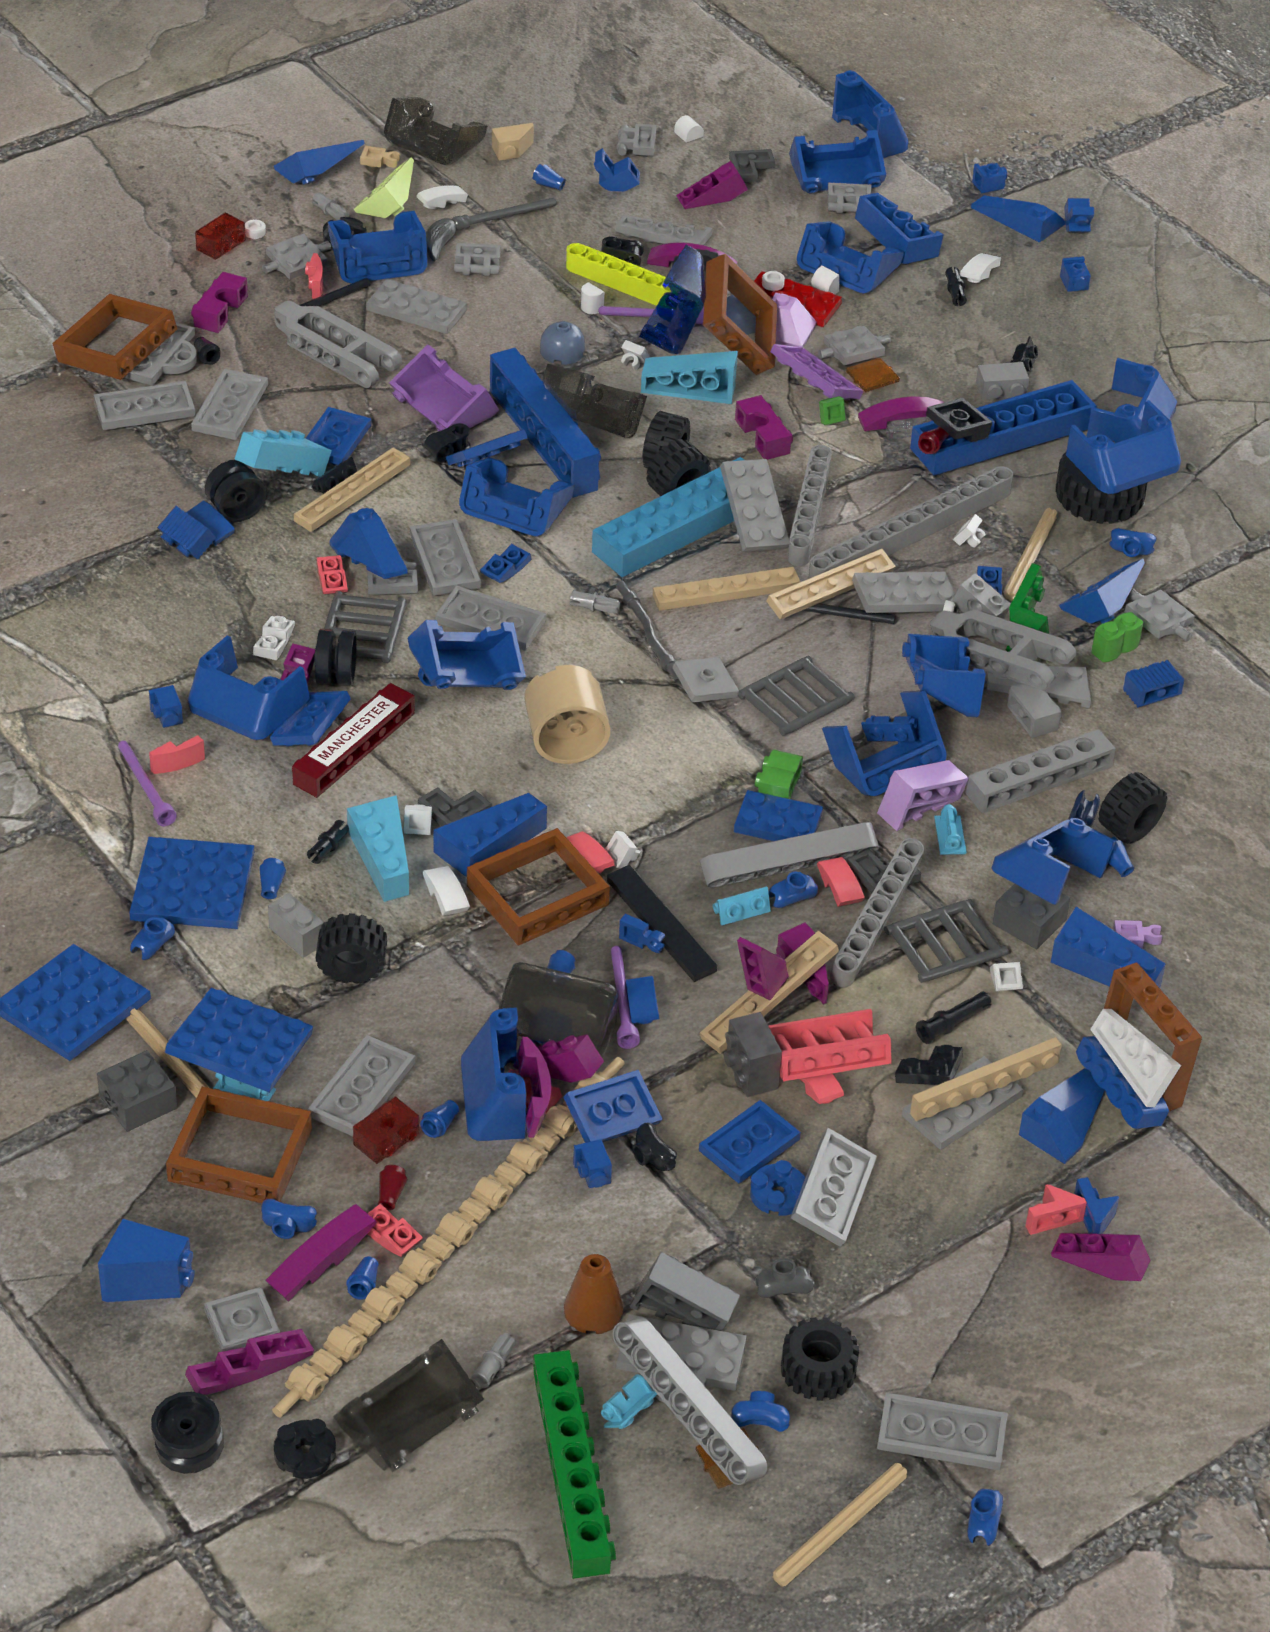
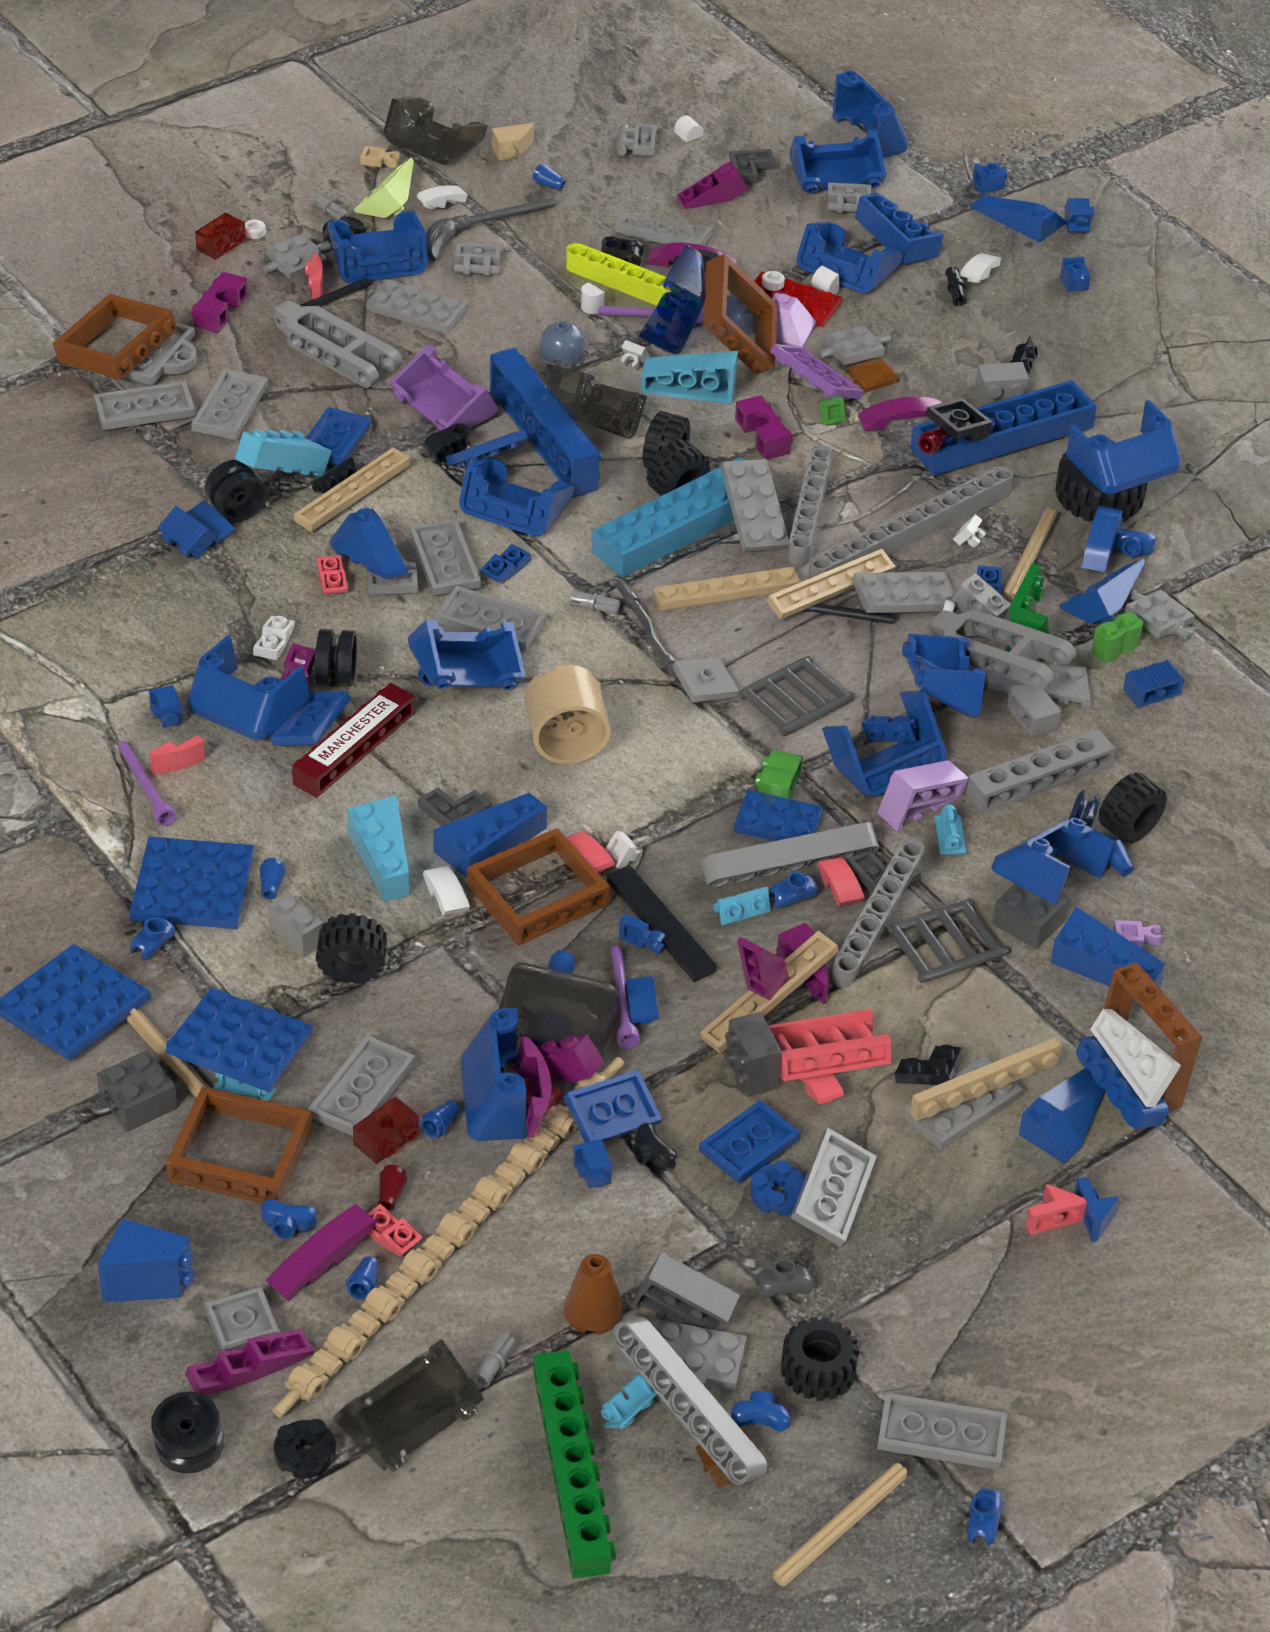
(207, 351): black cone -> none
(308, 164): blue wedge -> none
(328, 841): black pin -> none
(388, 638): dark grey bar -> none
(417, 819): white tile -> none
(616, 176): blue brick -> none
(944, 1021): black pin -> none
(1006, 976): white slope -> none
(1102, 538): none -> blue arch
(1109, 1255): magenta slope -> none
(1126, 421): blue windscreen -> none

